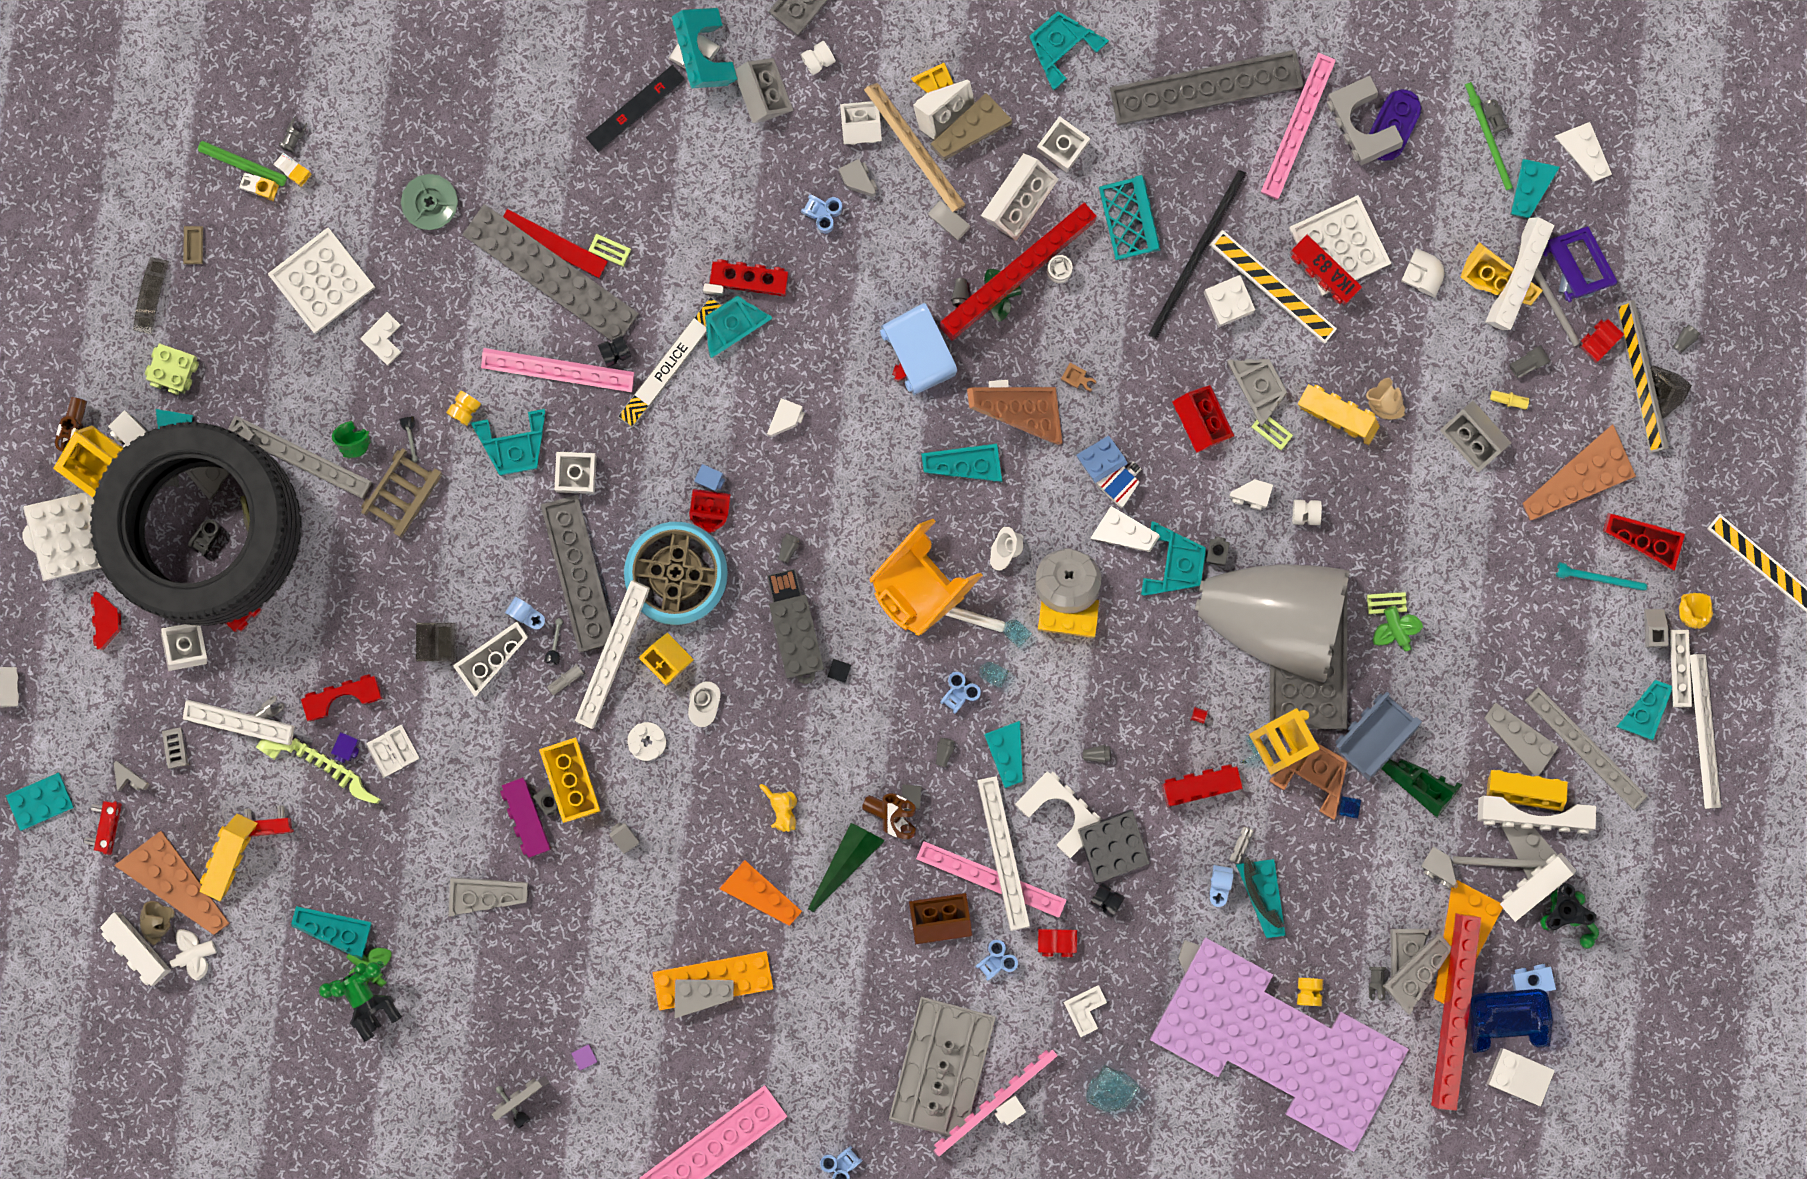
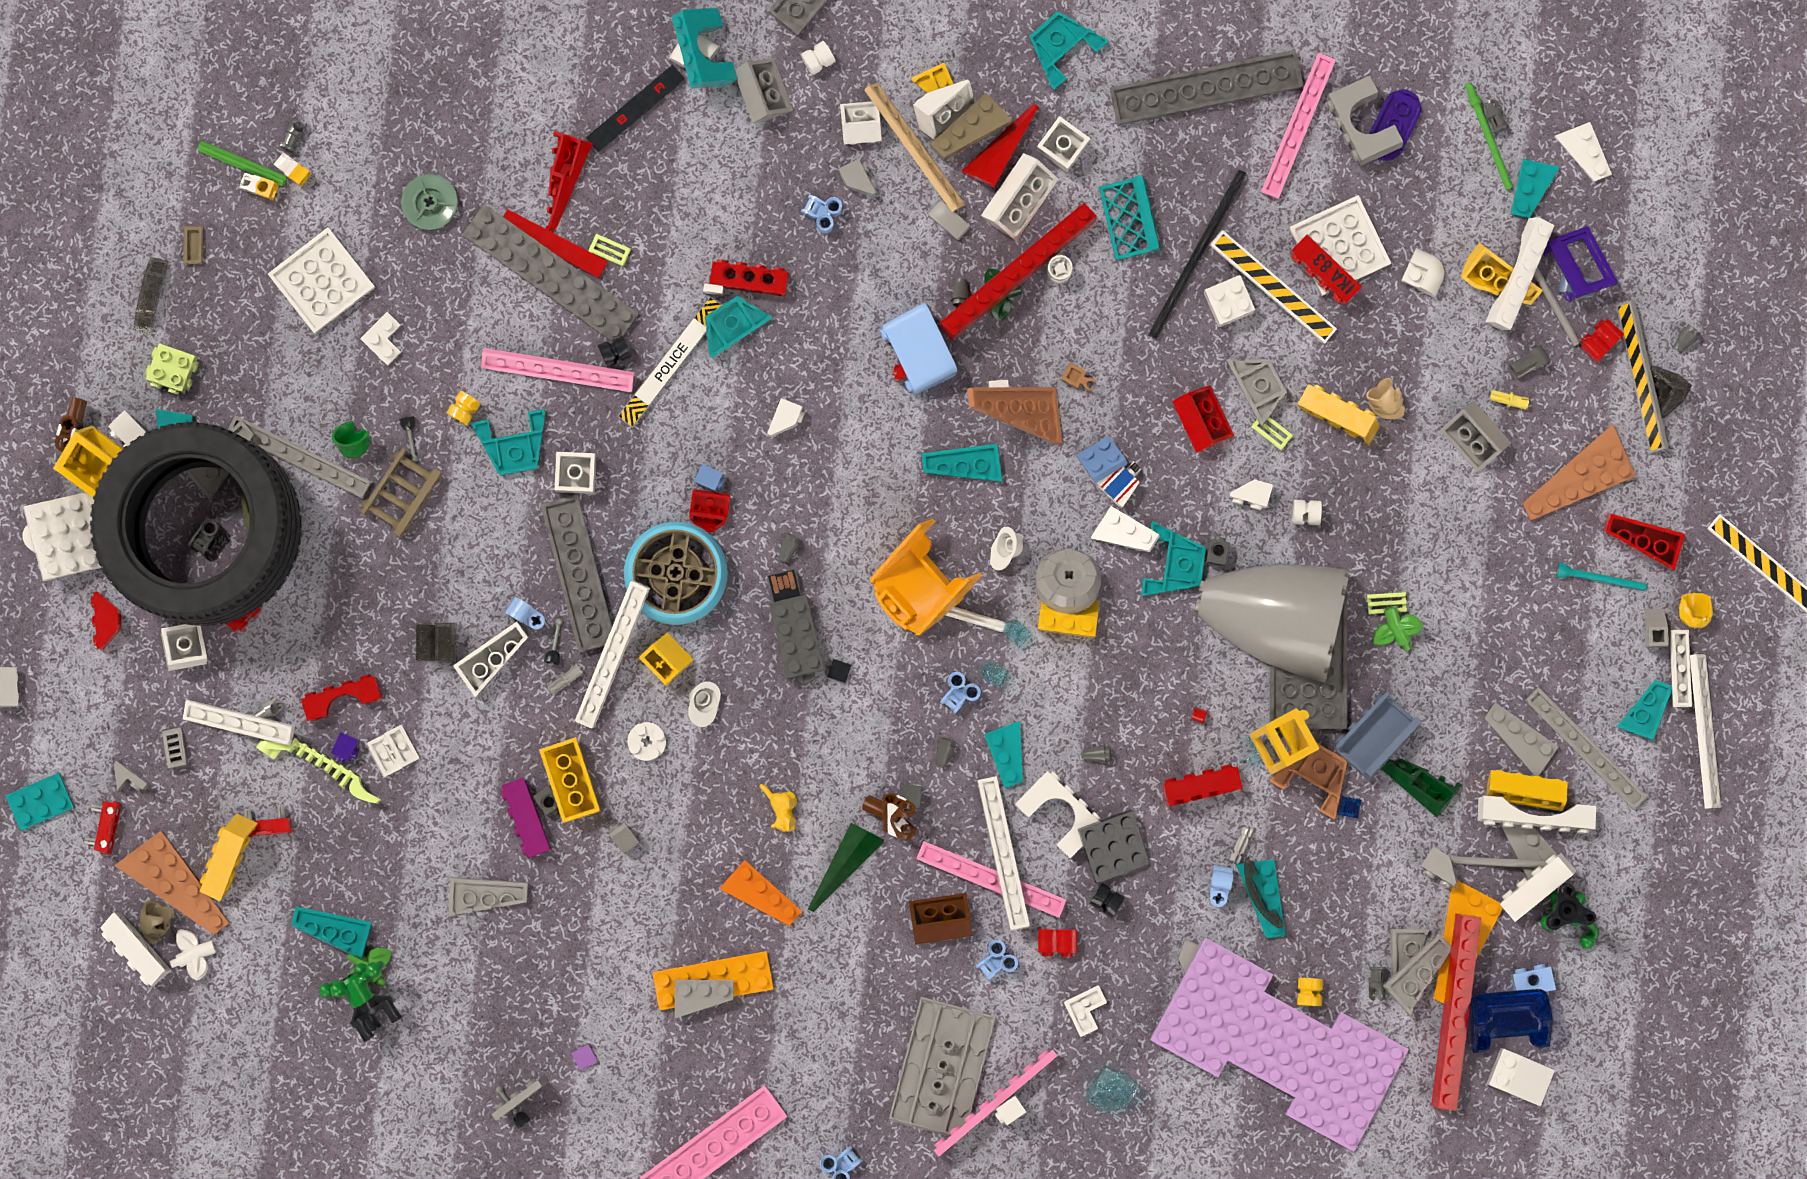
(569, 161): none -> red wedge
(994, 158): none -> red wedge

